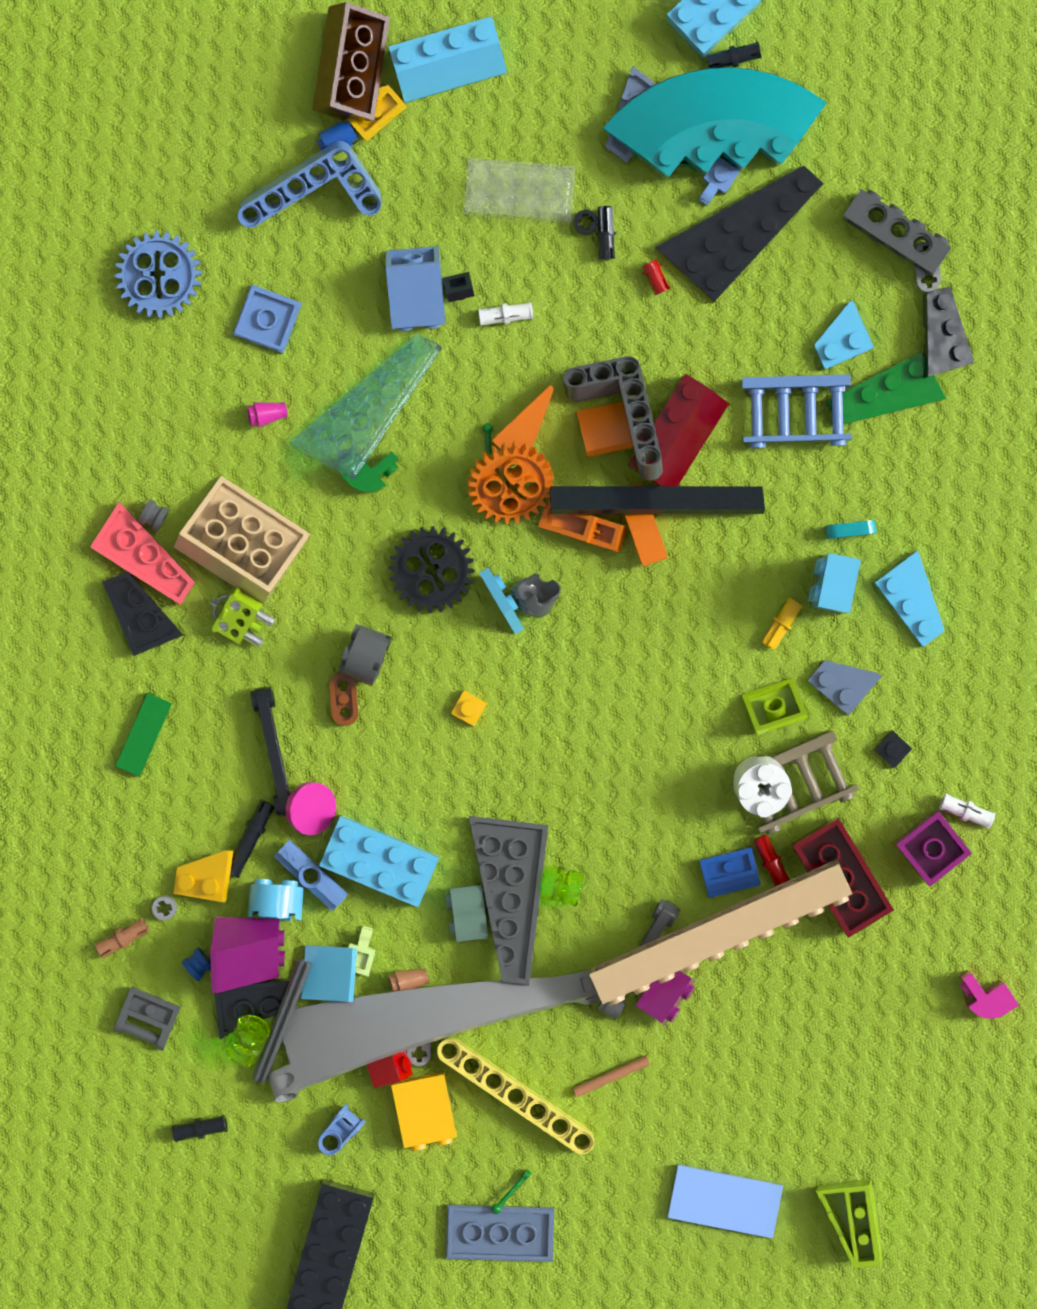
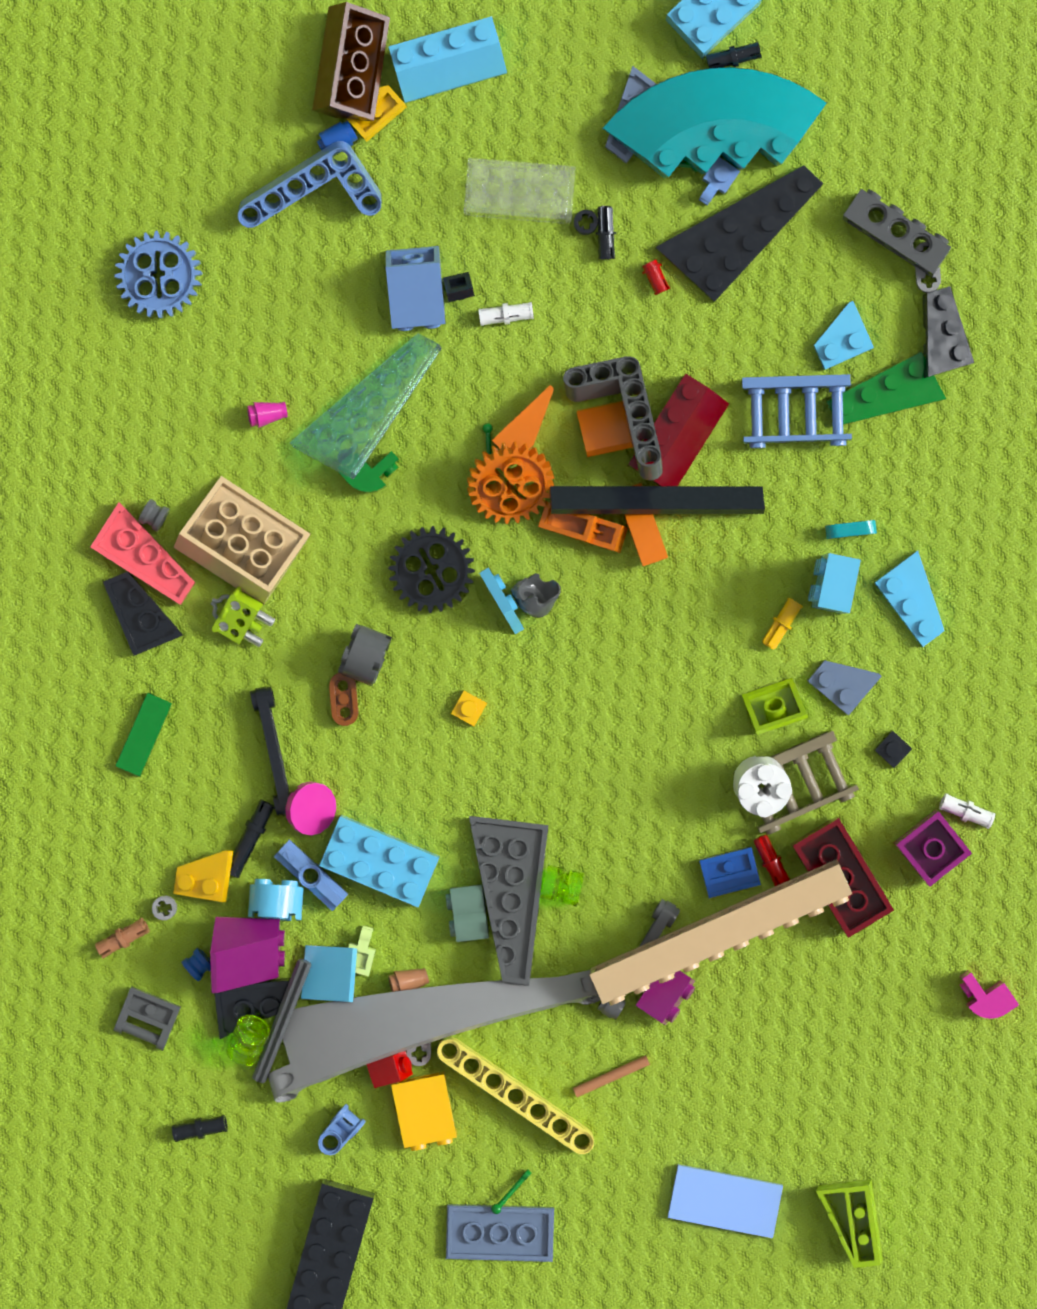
(267, 318): medium blue tile -> none

